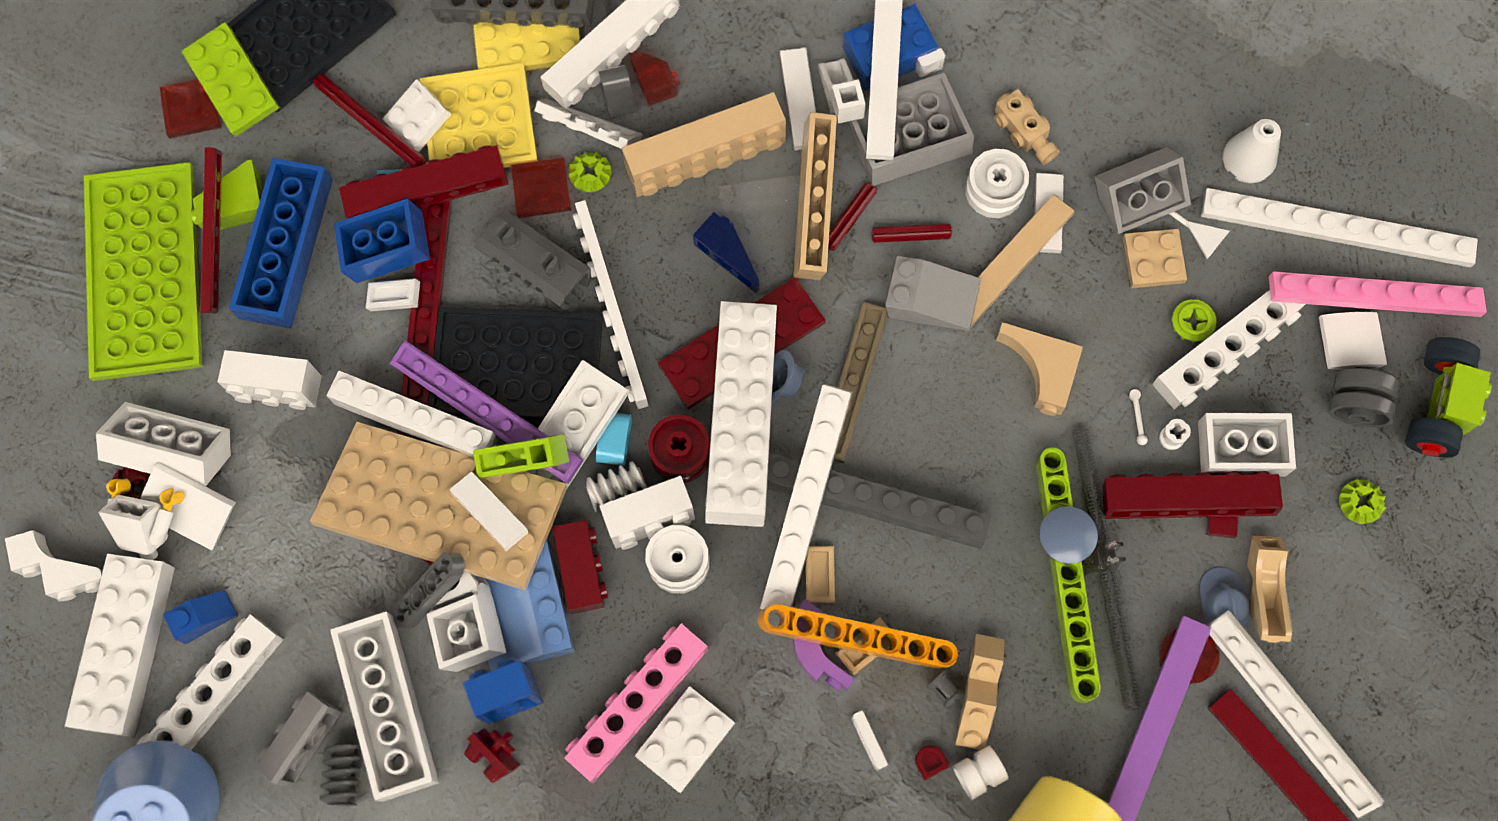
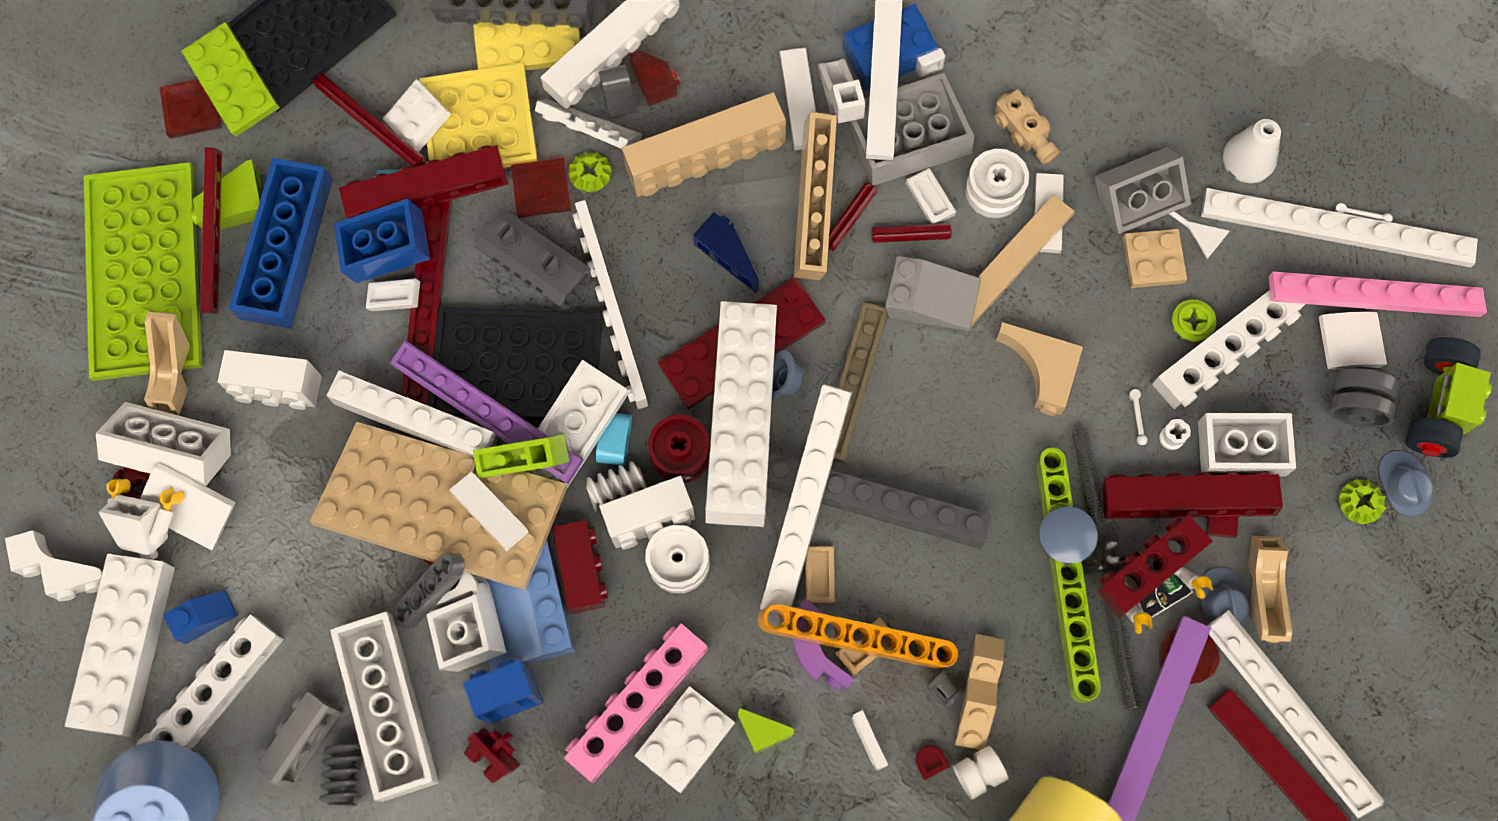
(167, 356): none -> tan arch
(762, 731): none -> lime slope
(930, 197): none -> white tile
(1164, 596): none -> torso
(1191, 541): none -> dark red brick
(1341, 208): none -> white hinge
(1405, 483): none -> sand blue piece

